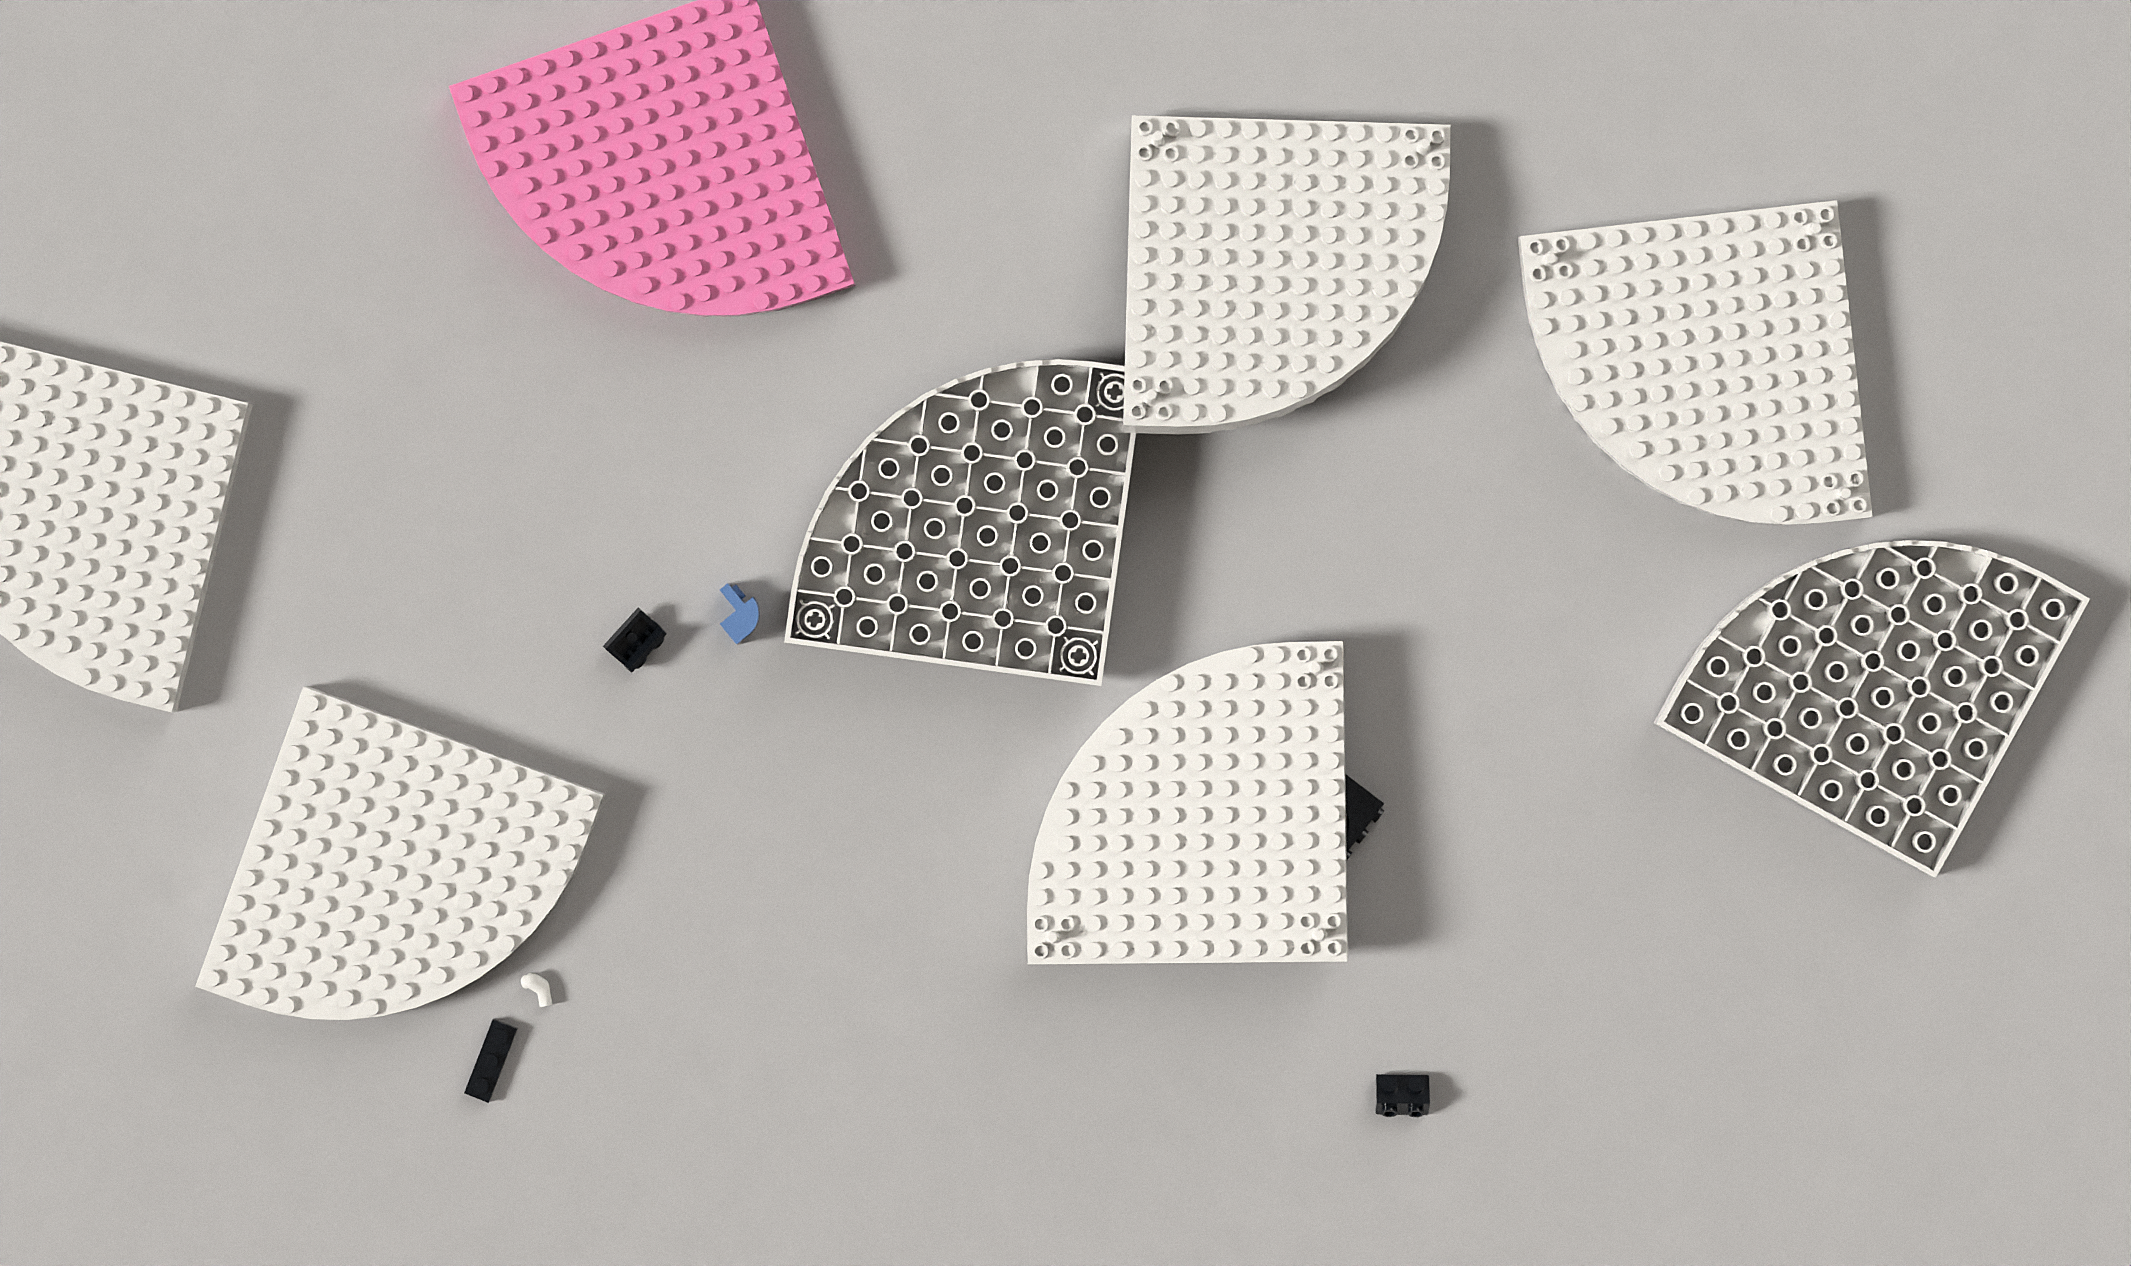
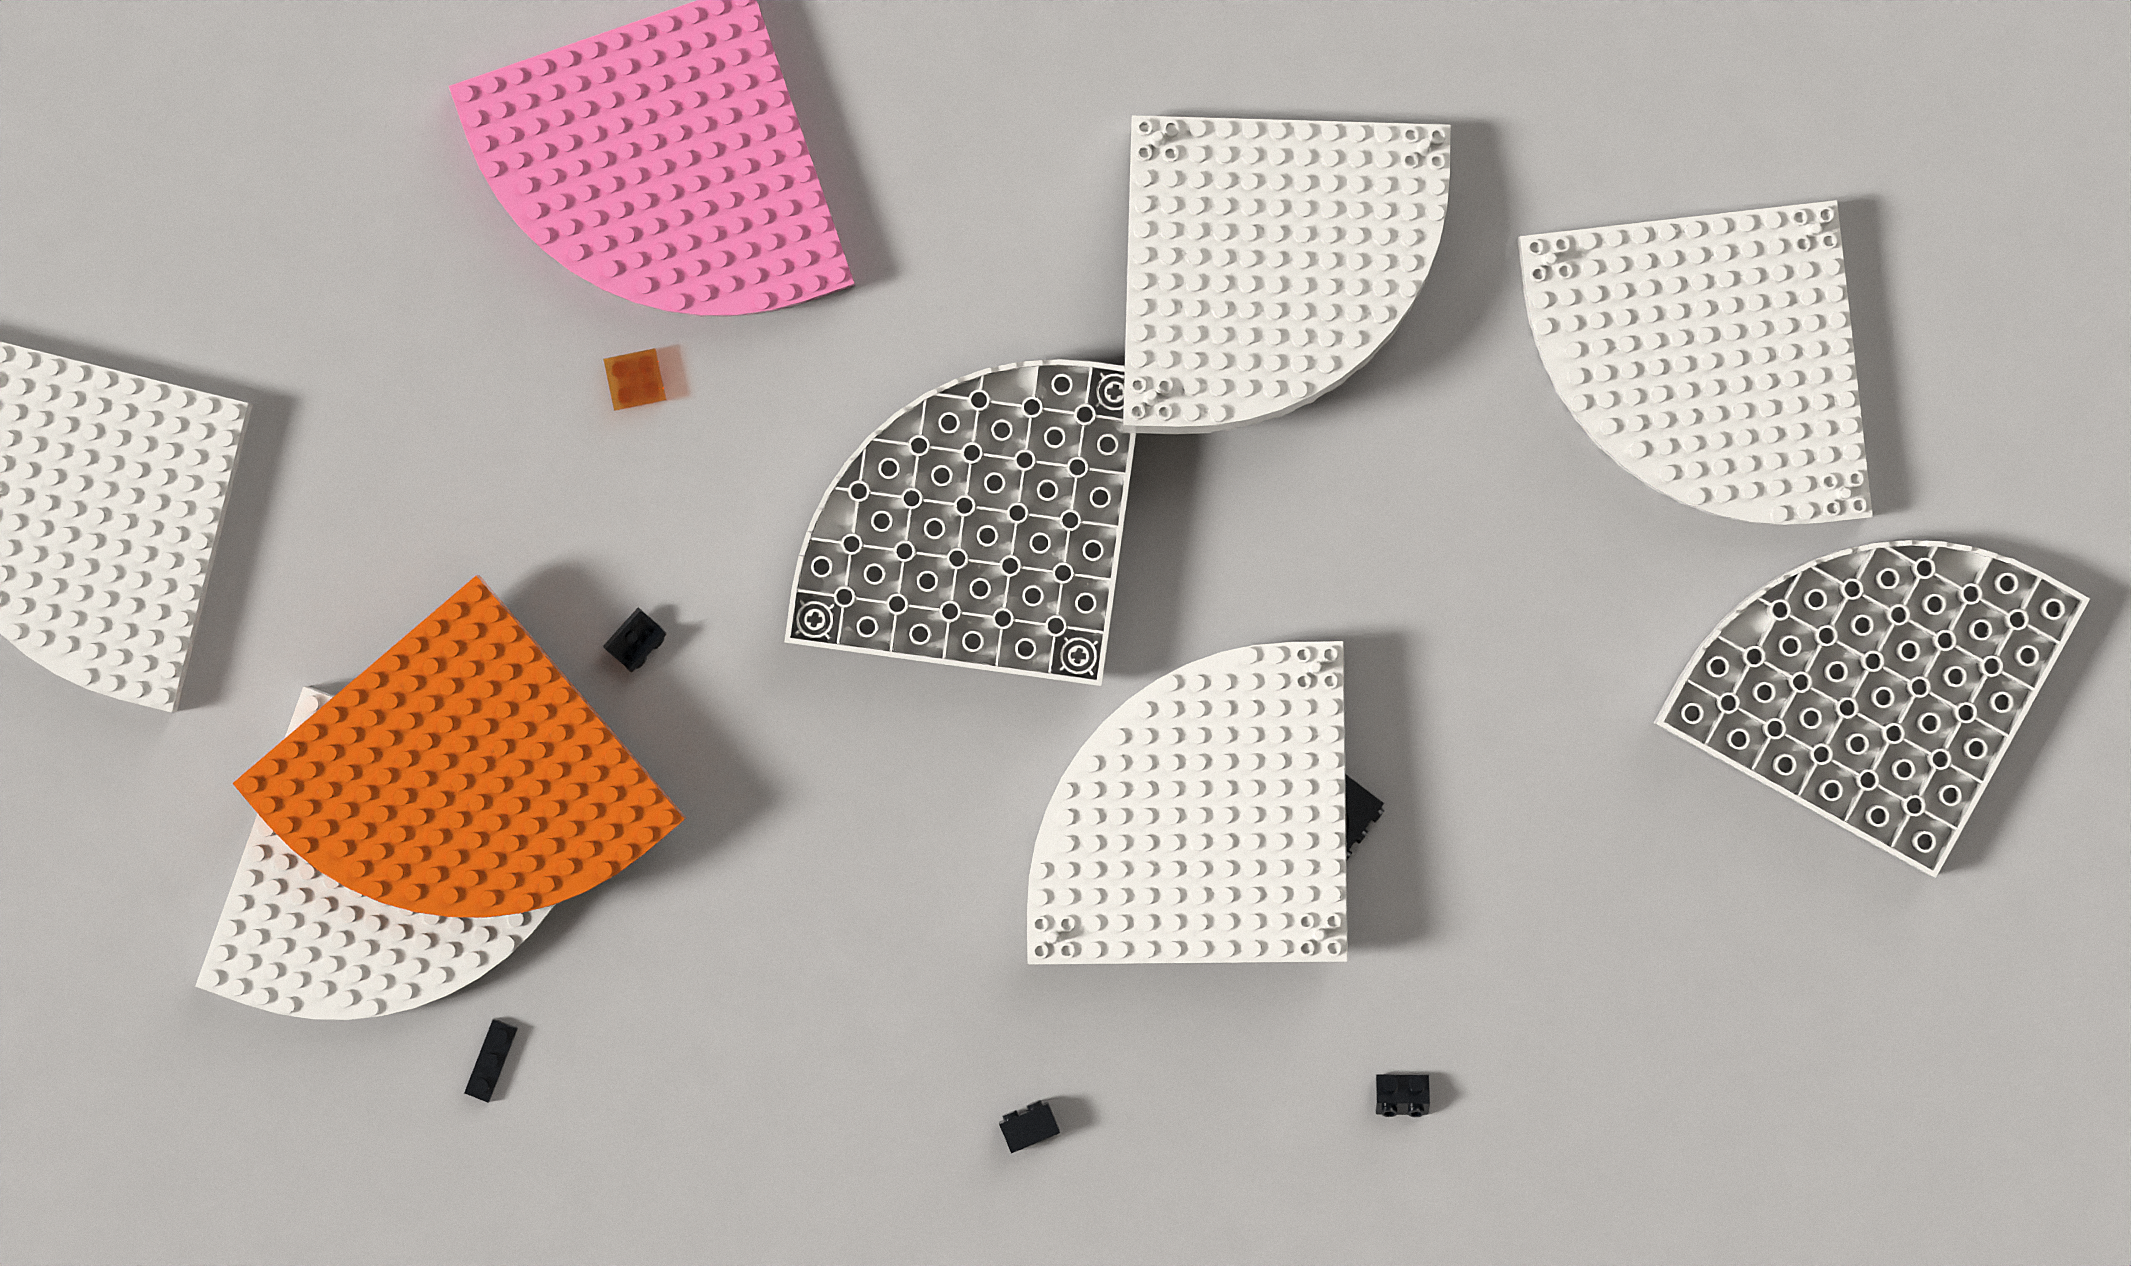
(461, 775): none -> orange brick
(540, 986): white arm -> none
(635, 379): none -> clear orange plate
(744, 619): medium blue brick -> none
(1029, 1126): none -> black brick

